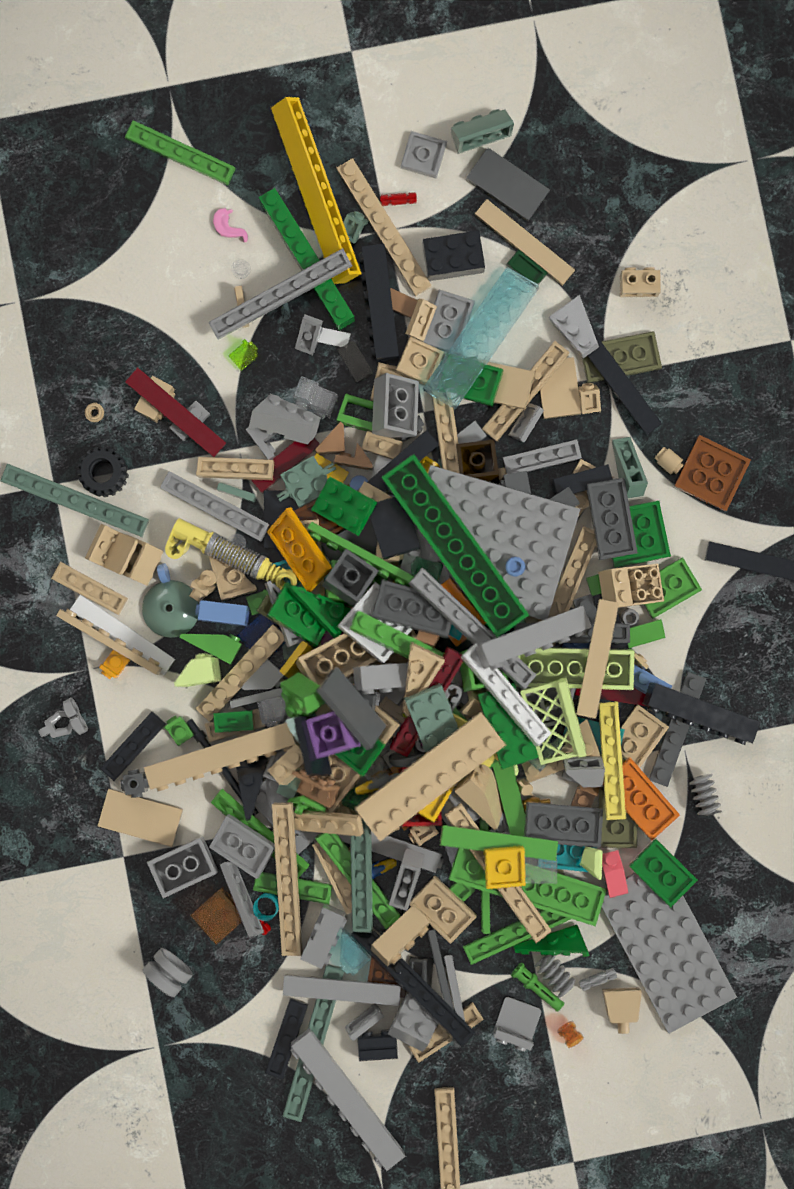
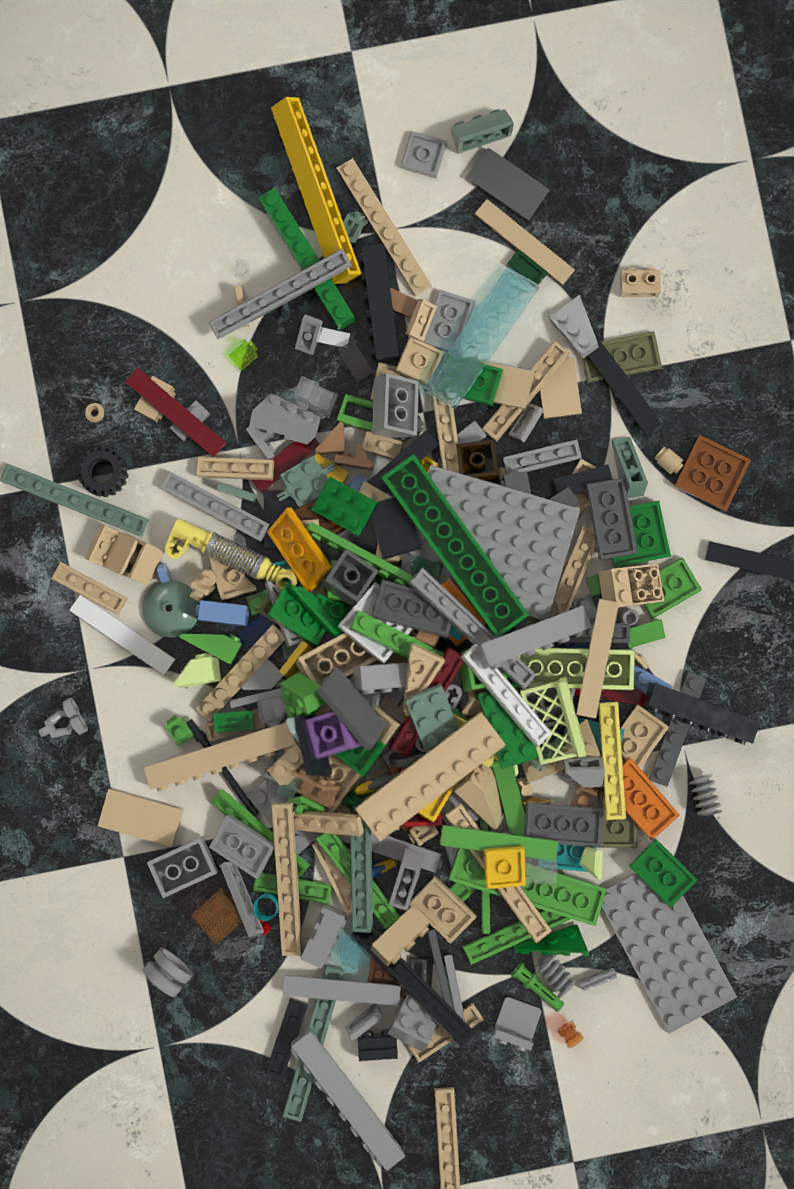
(103, 636): tan plate -> none
(114, 665): light orange bracket -> none
(133, 746): black tile -> none
(142, 783): dark grey brick -> none
(180, 153): bright green tile -> none
(221, 225): bright pink piece -> none
(250, 782): black wing -> none
(398, 199): red axle -> none
(453, 255): black brick -> none
(515, 566): medium blue tile -> none
(589, 398): tan bracket -> none
(614, 874): coral slope -> none
(622, 1006): tan torso -> none

